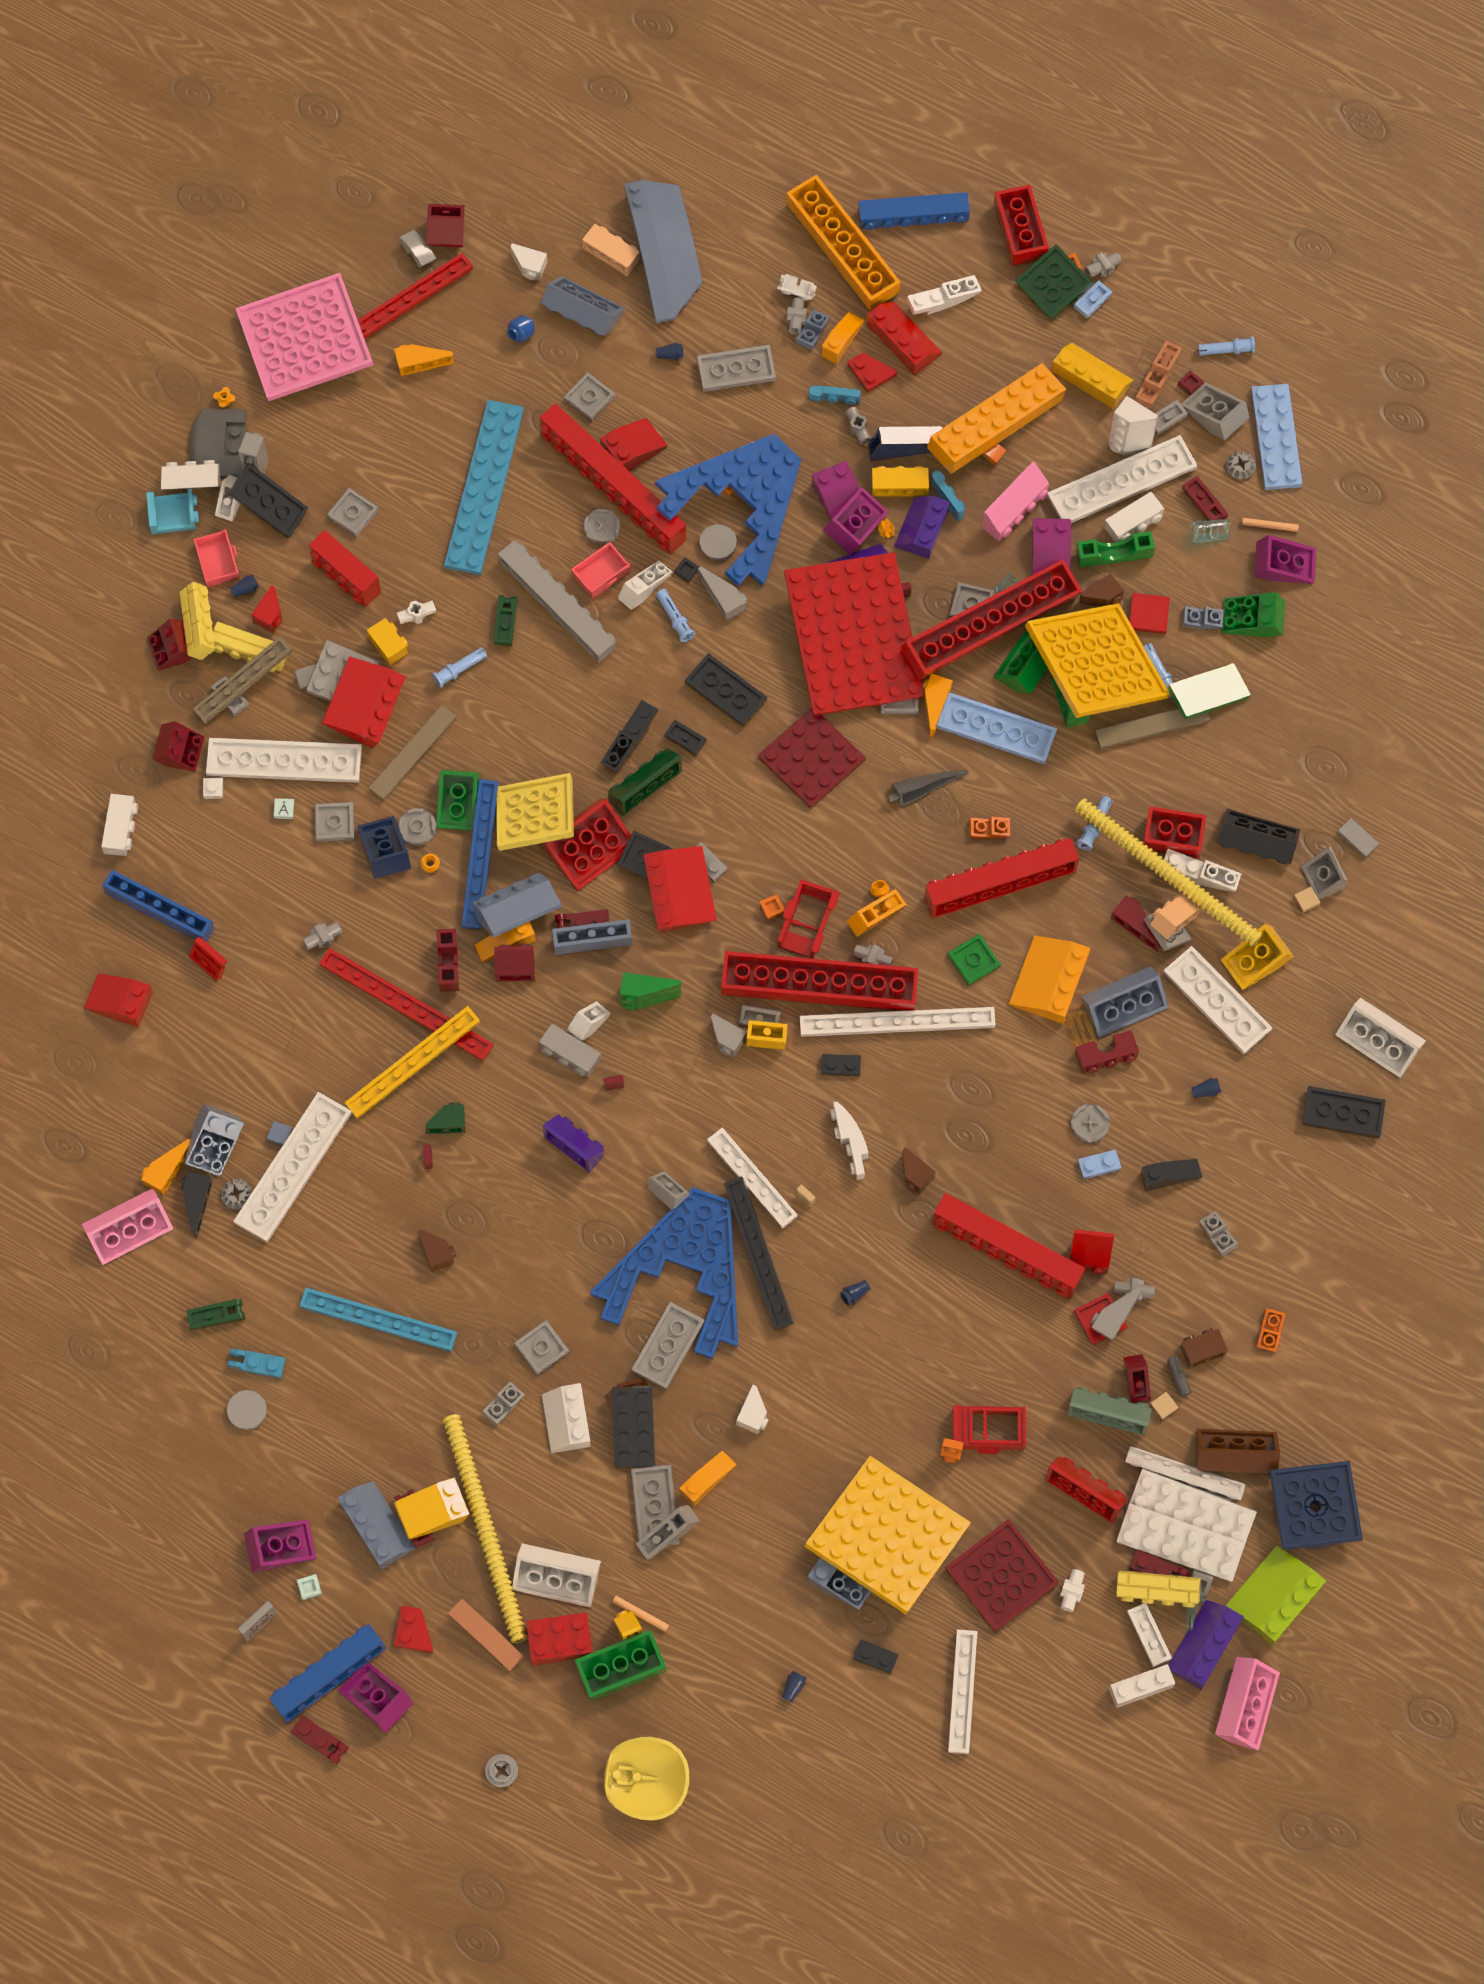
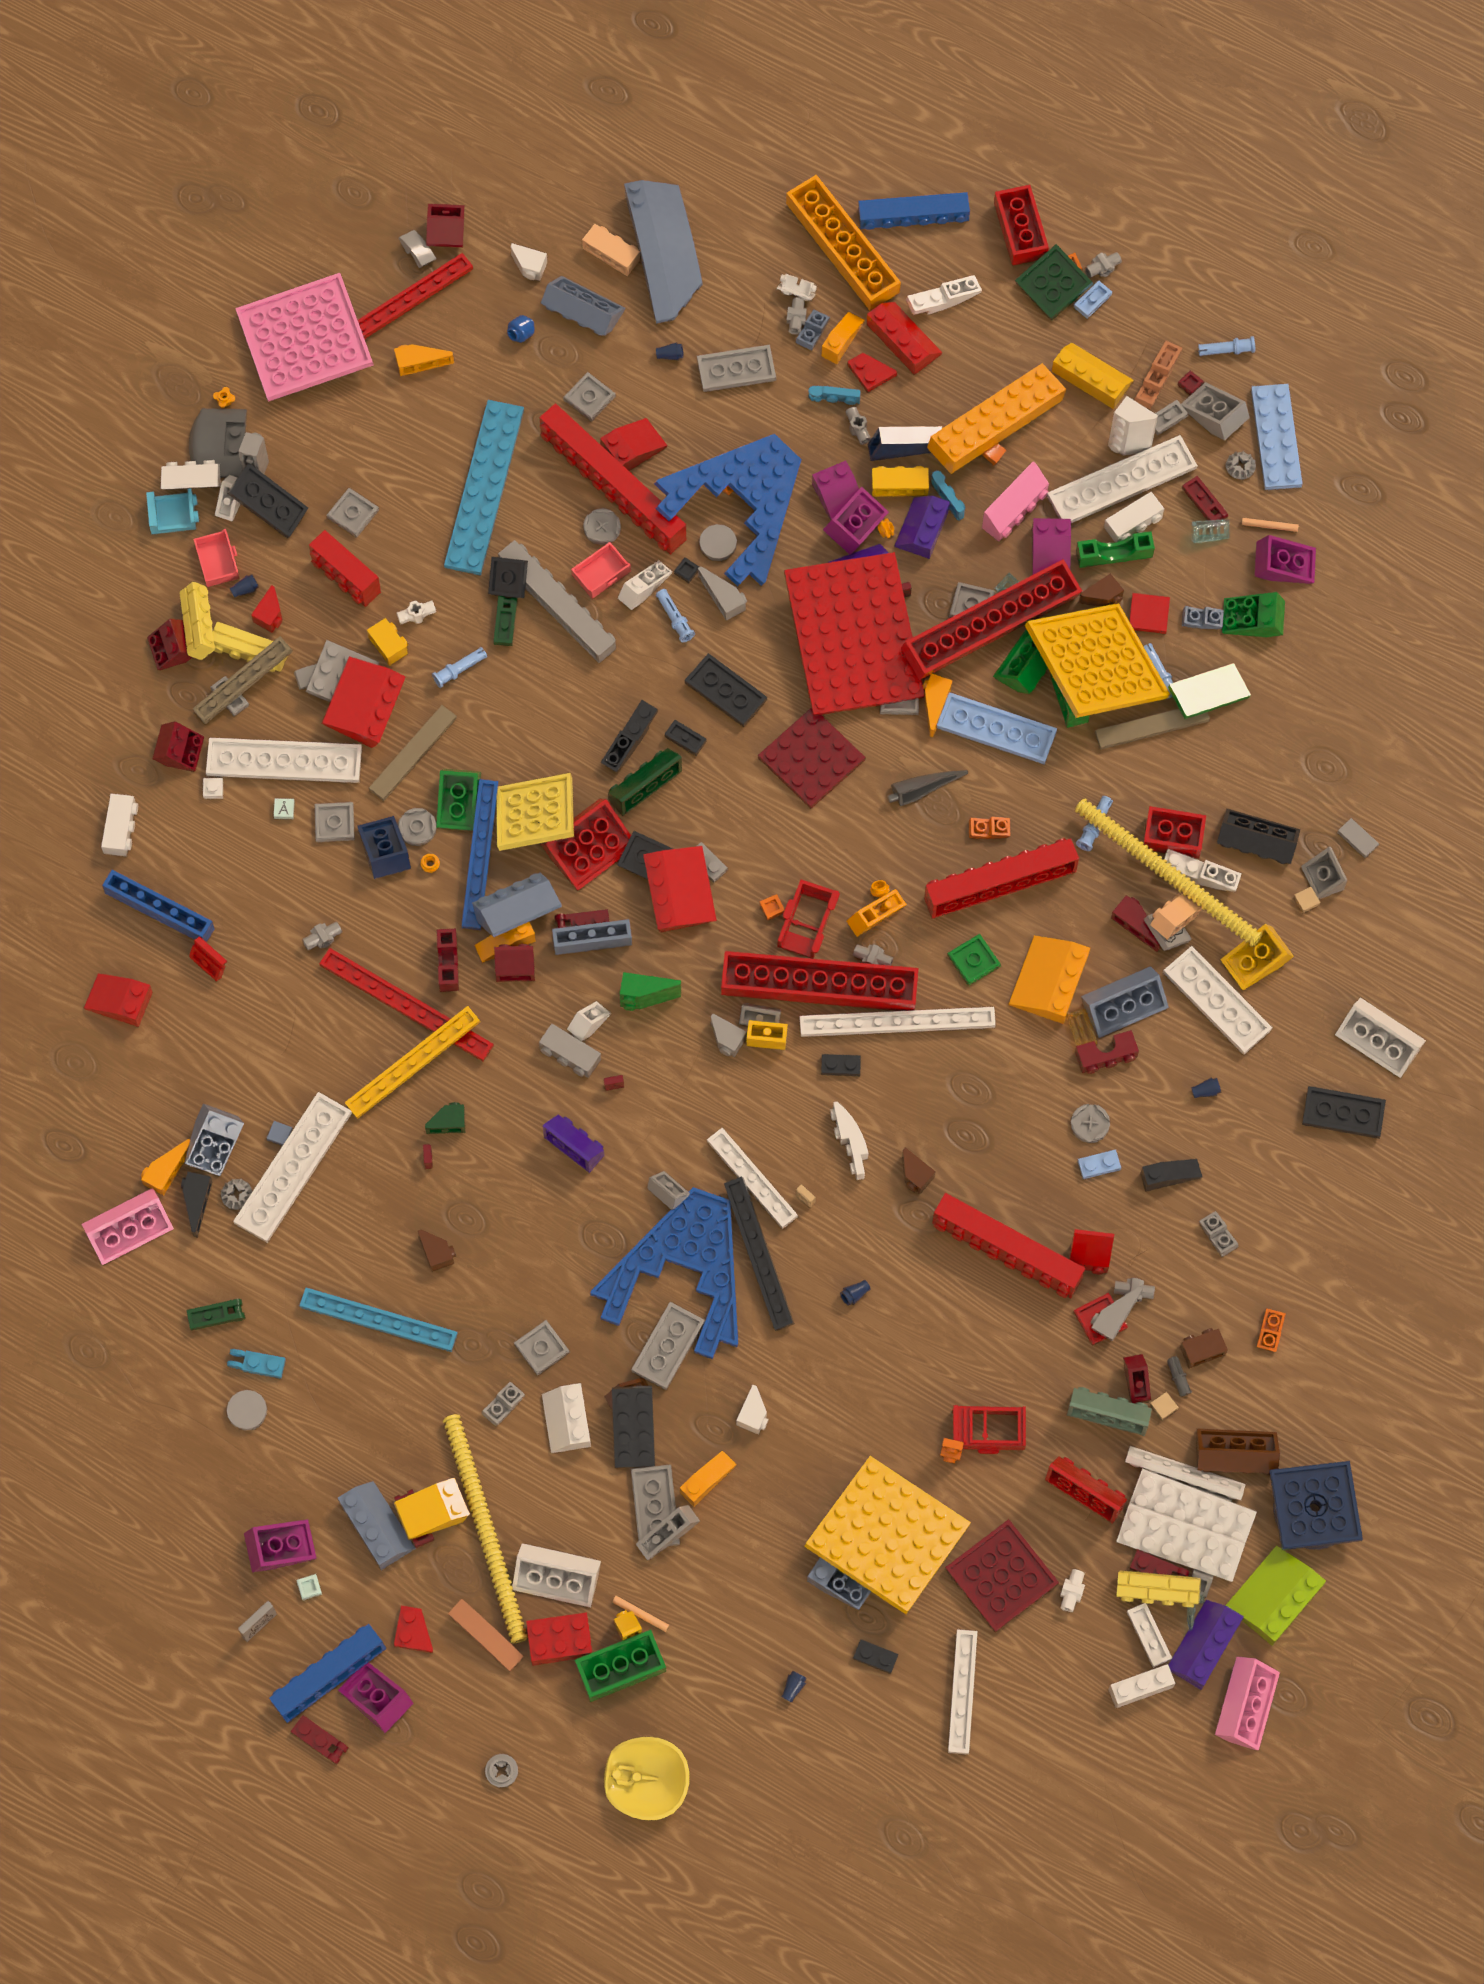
(508, 577): none -> black tile

